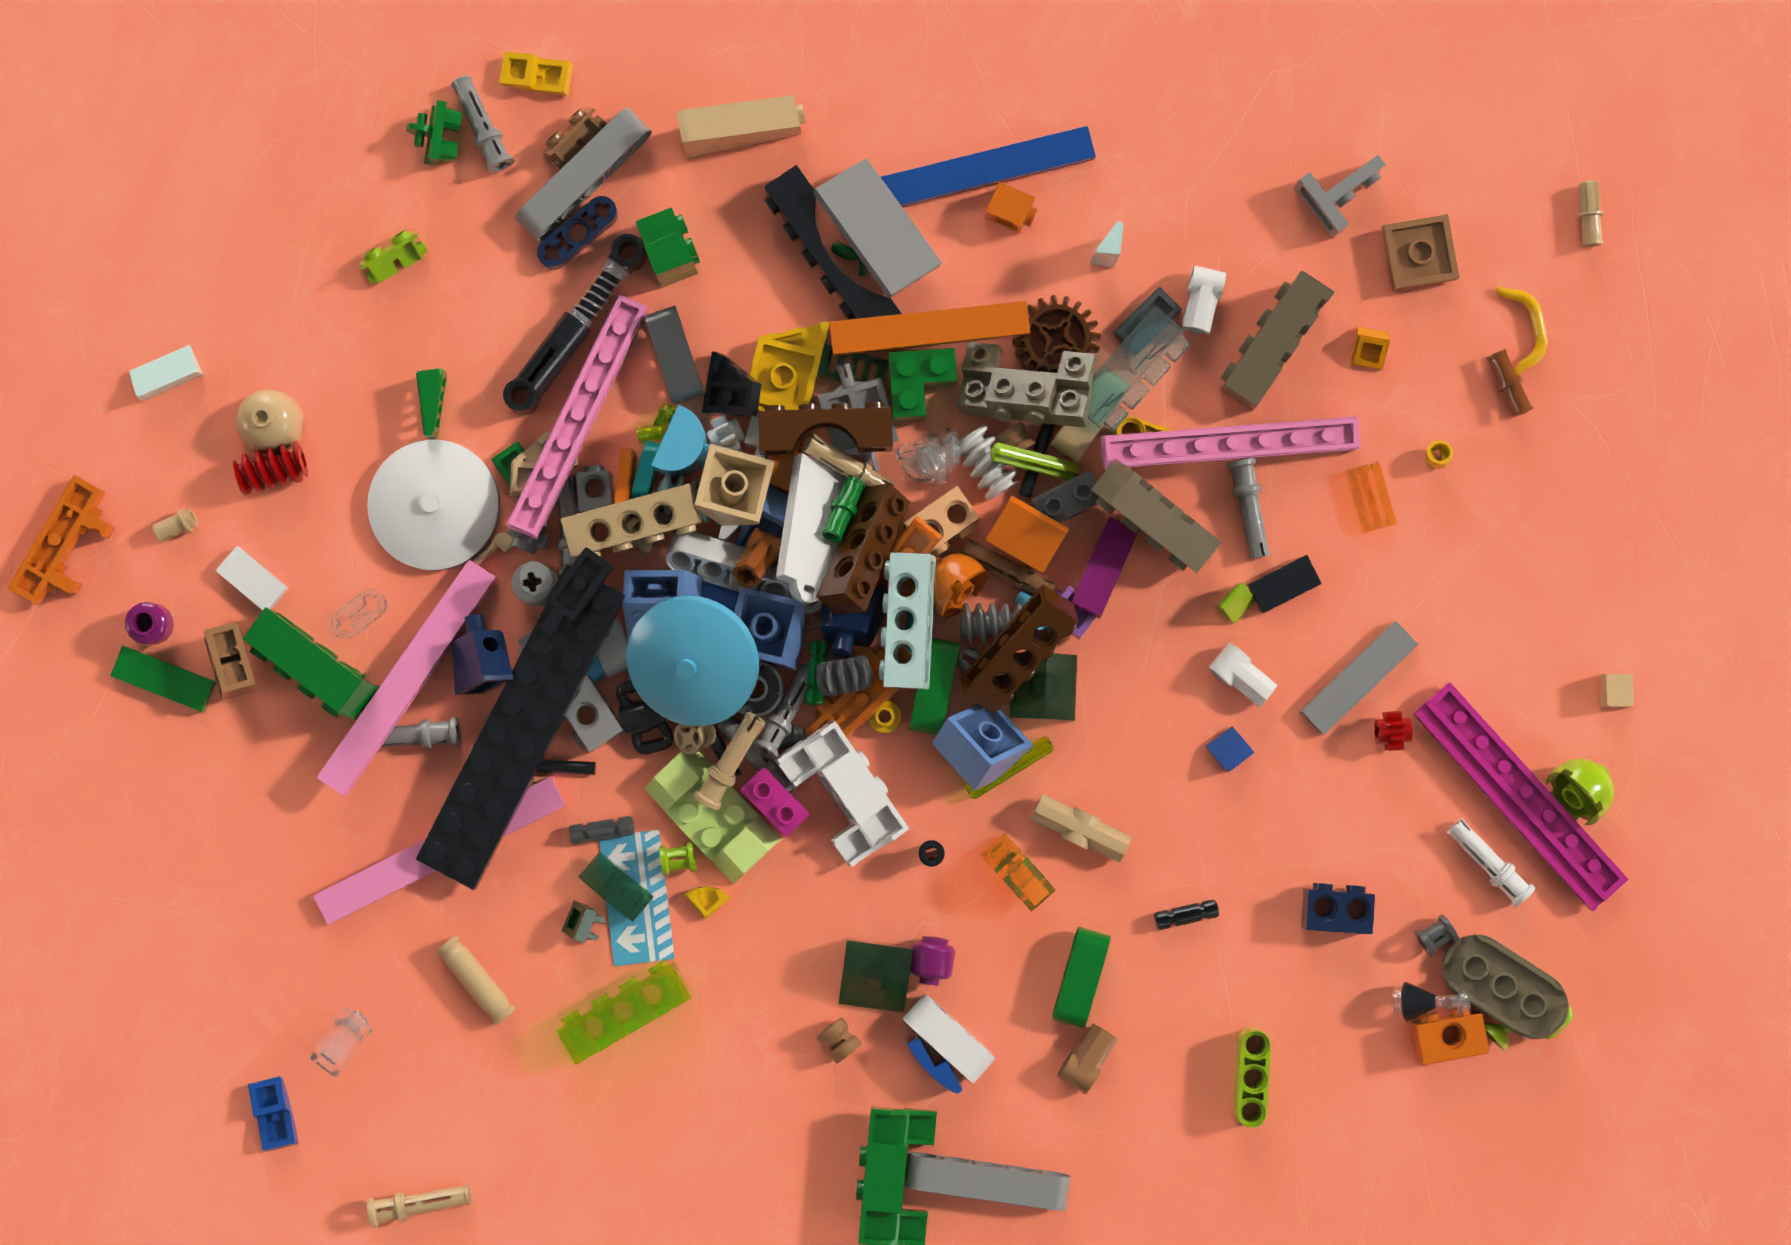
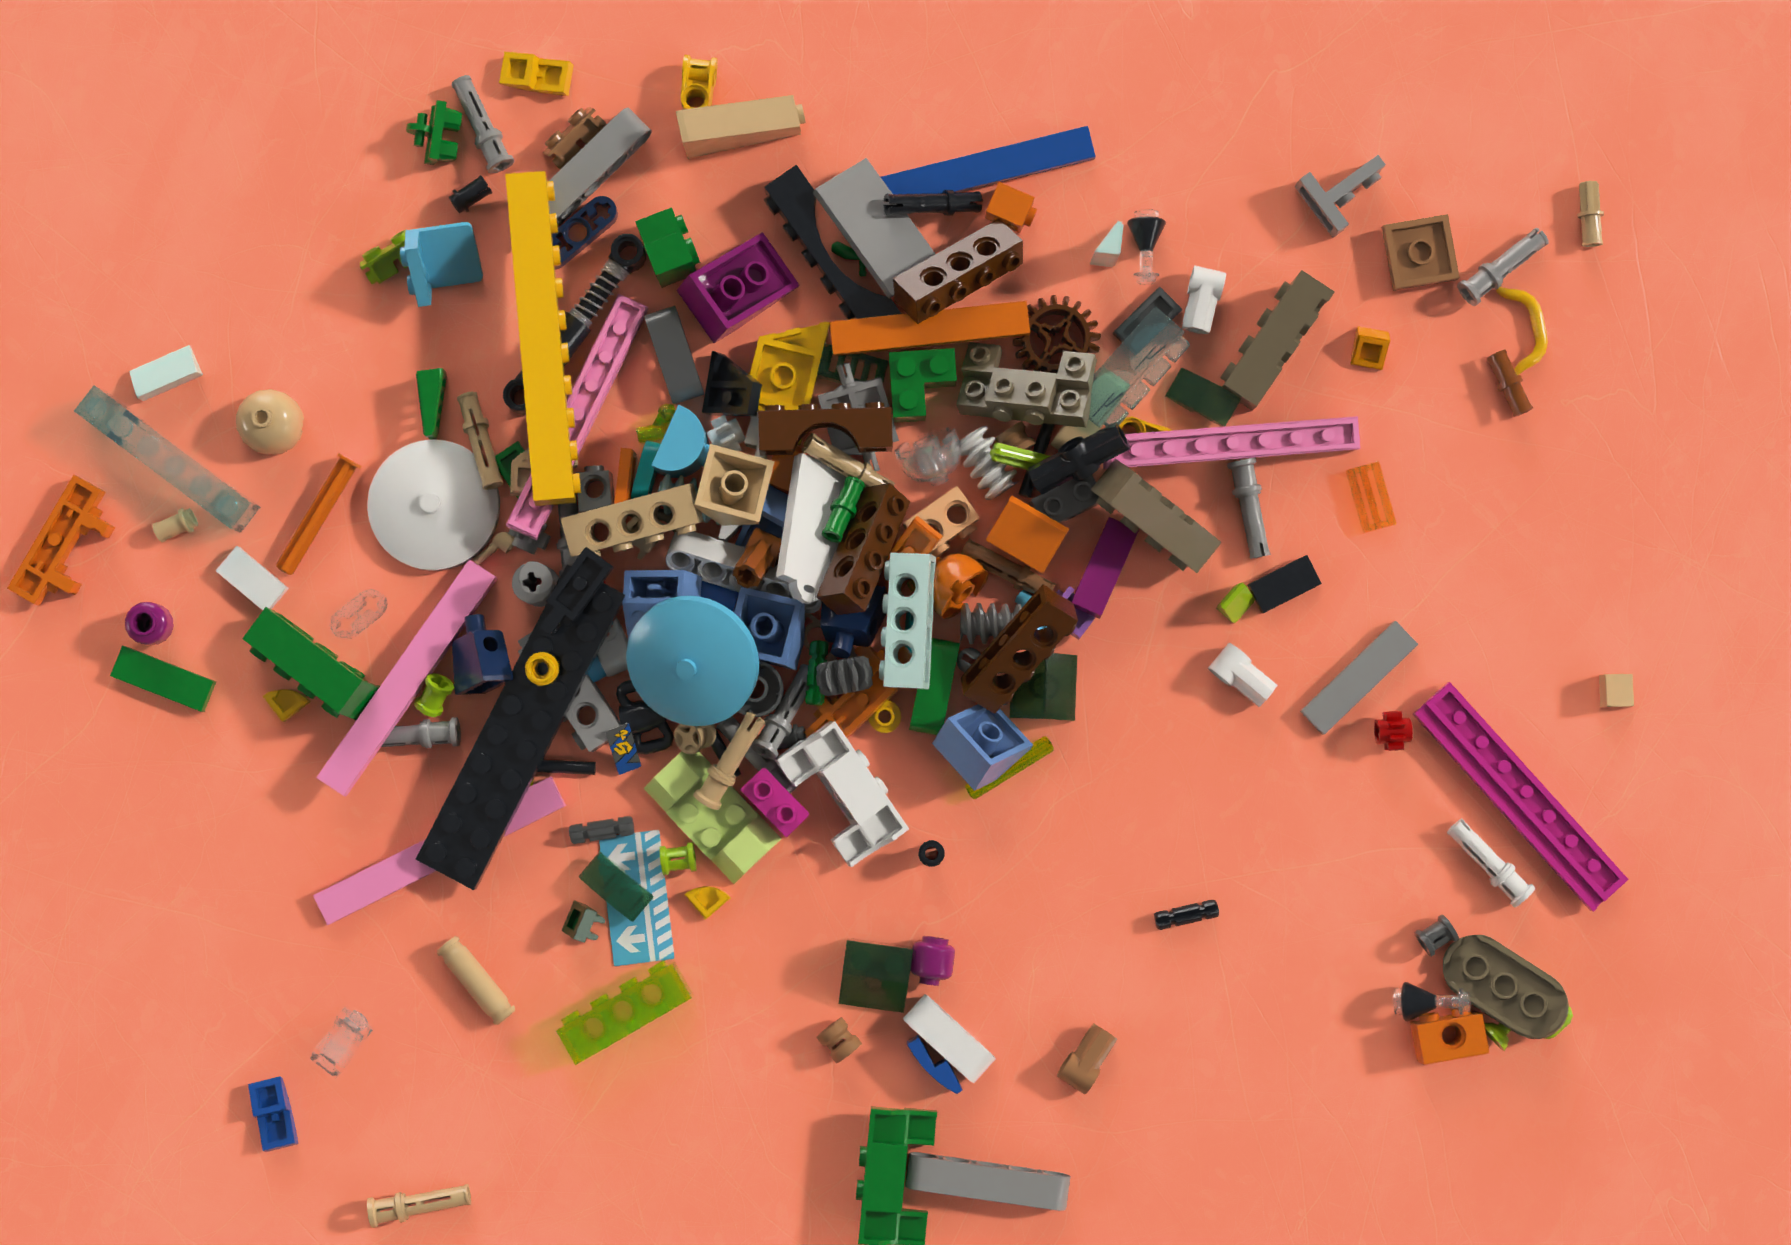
(166, 459): none -> clear light blue arch
(229, 660): medium nougat brick -> none
(270, 469): red piece -> none
(286, 702): none -> yellow tile
(317, 514): none -> orange axle
(434, 695): none -> lime bush
(440, 259): none -> medium azure bracket
(470, 194): none -> black pin
(470, 405): none -> tan pin
(532, 671): none -> yellow plate
(540, 338): none -> yellow brick
(623, 748): none -> sticker
(698, 80): none -> yellow piece
(737, 287): none -> magenta slope
(944, 202): none -> black pin
(958, 271): none -> reddish brown brick
(1018, 872): clear yellow brick -> none
(1078, 458): none -> black piece
(1081, 828): tan piece -> none
(1081, 977): green beam -> none
(1146, 230): none -> piece
(1202, 397): none -> clear green slope
(1230, 749): blue slope -> none
(1251, 1093): lime beam -> none
(1337, 917): dark blue brick -> none
(1445, 454): yellow hinge -> none
(1491, 275): none -> light grey pin
(1583, 789): lime cylinder -> none

